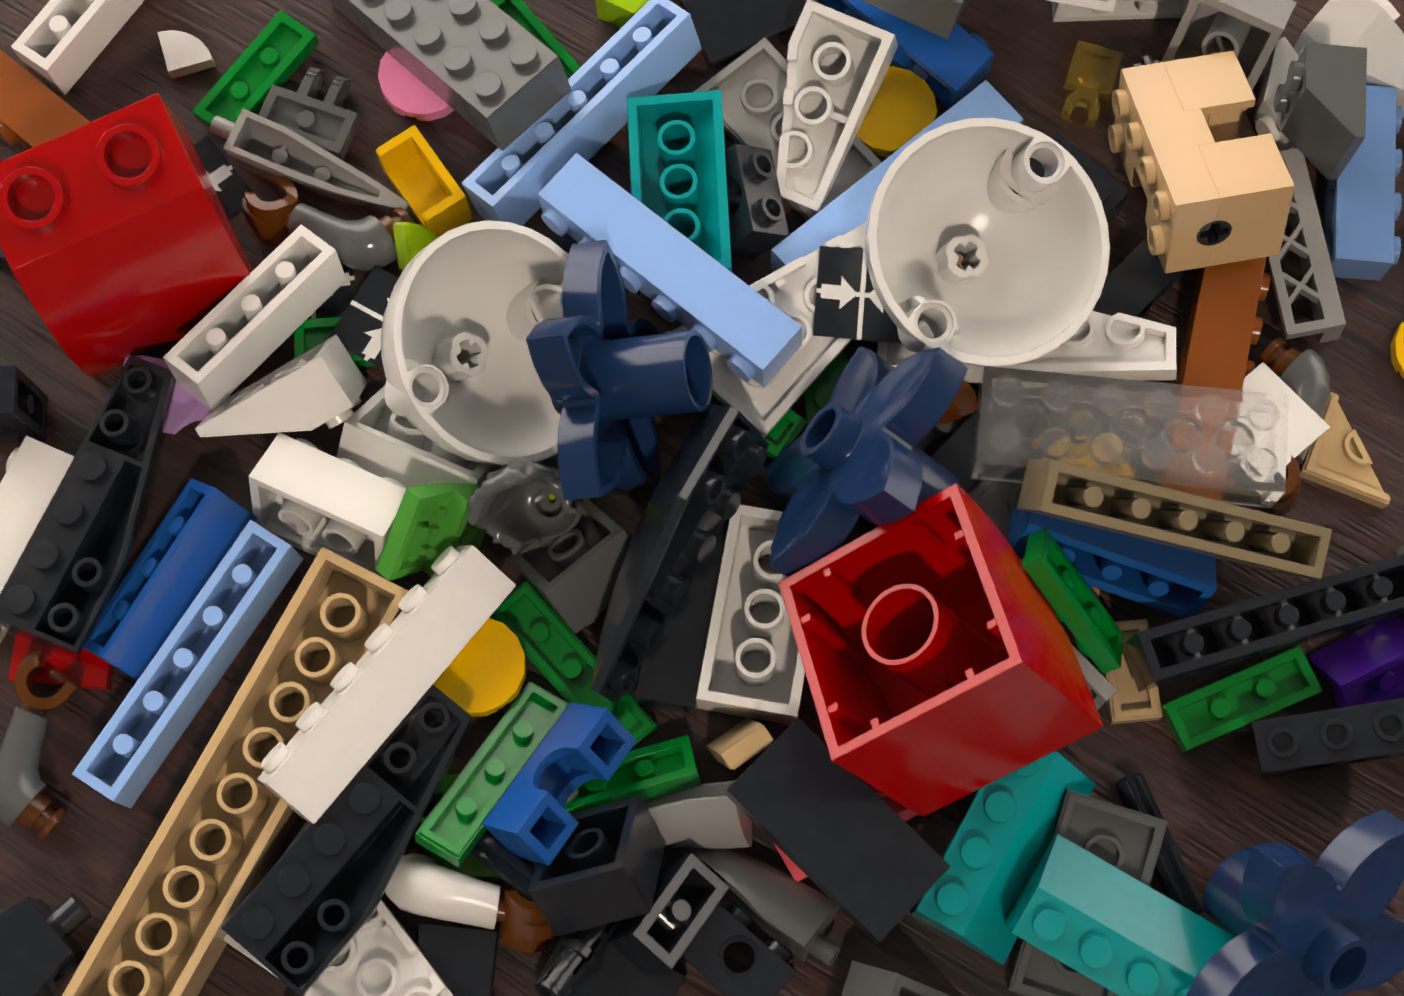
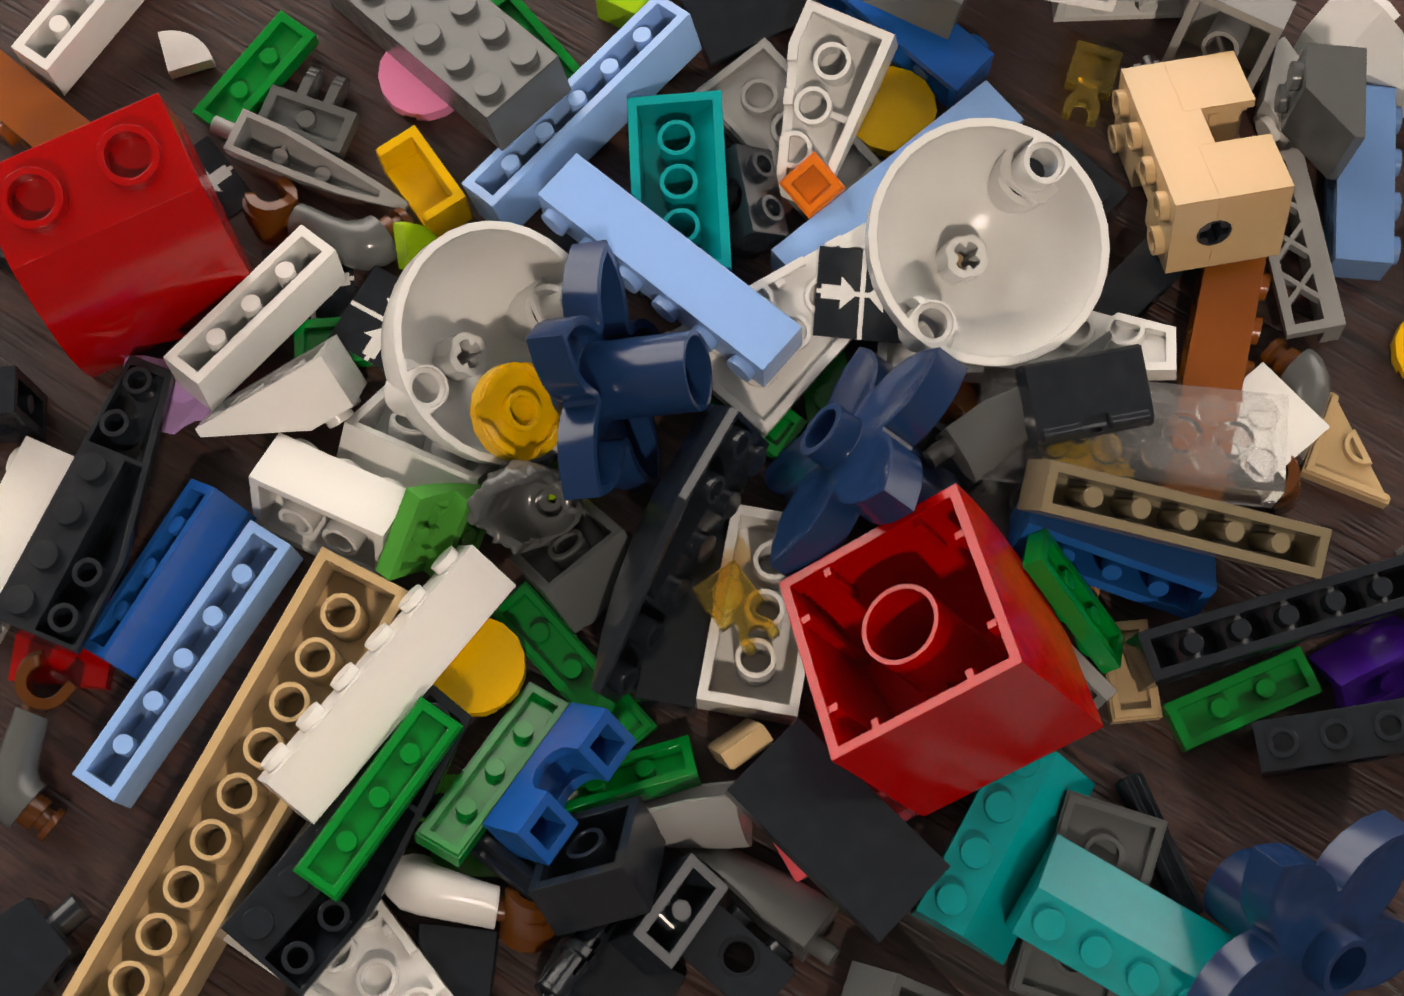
(378, 799): none -> green tile
(514, 413): none -> yellow tile
(733, 601): none -> clear yellow plate
(812, 185): none -> orange tile
(988, 431): none -> dark grey piece
(1085, 395): none -> black piece

